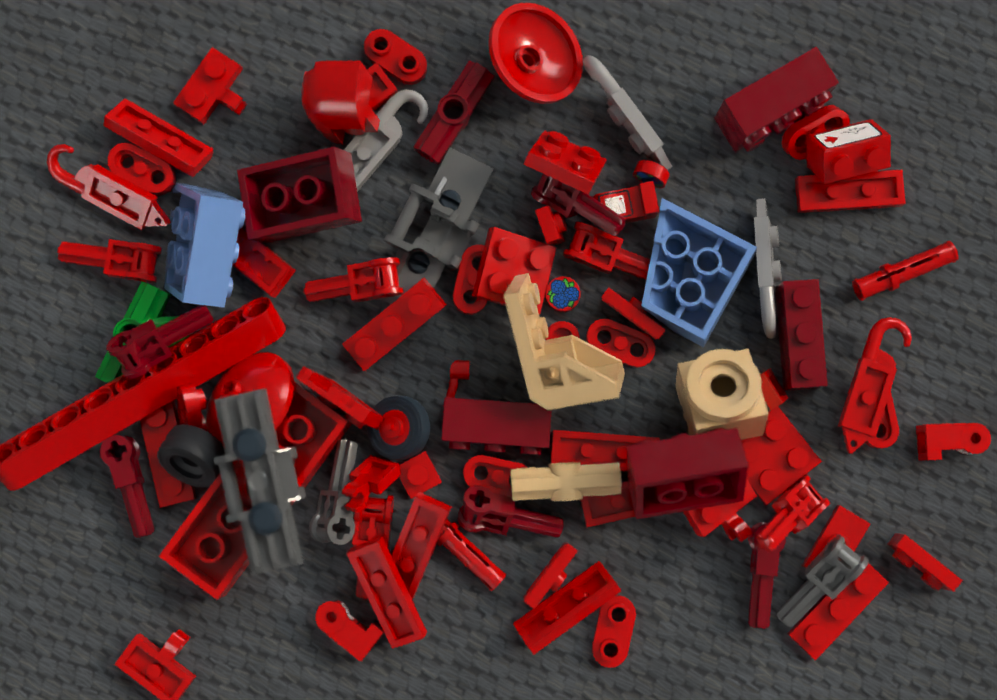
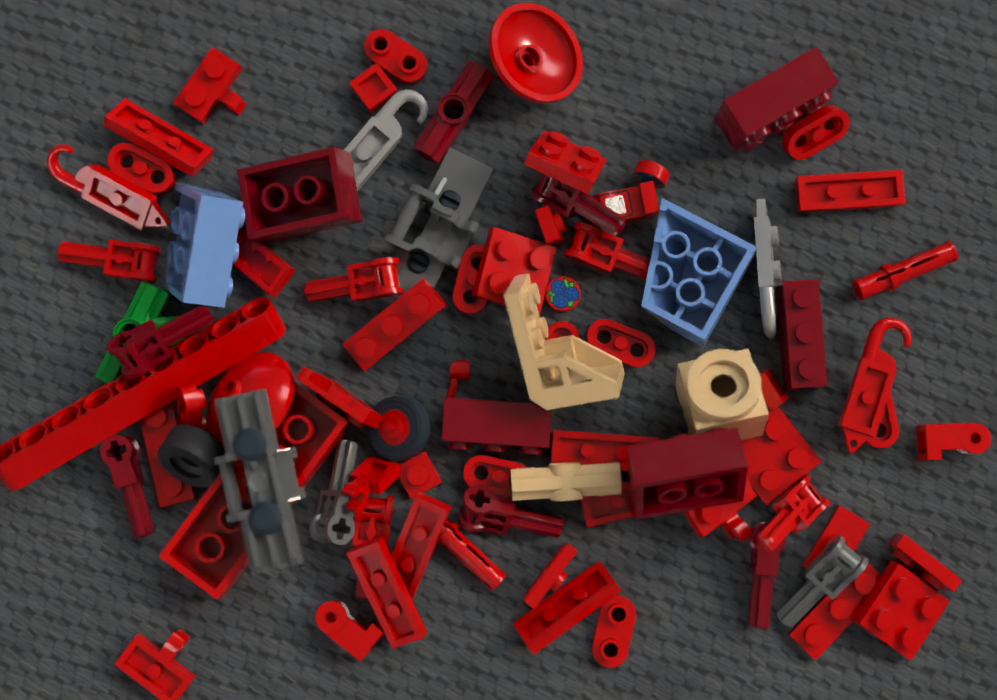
(338, 98): red brick -> none
(625, 112): light grey plate -> none
(634, 312): red plate -> none
(848, 151): red brick -> none
(901, 610): none -> red plate

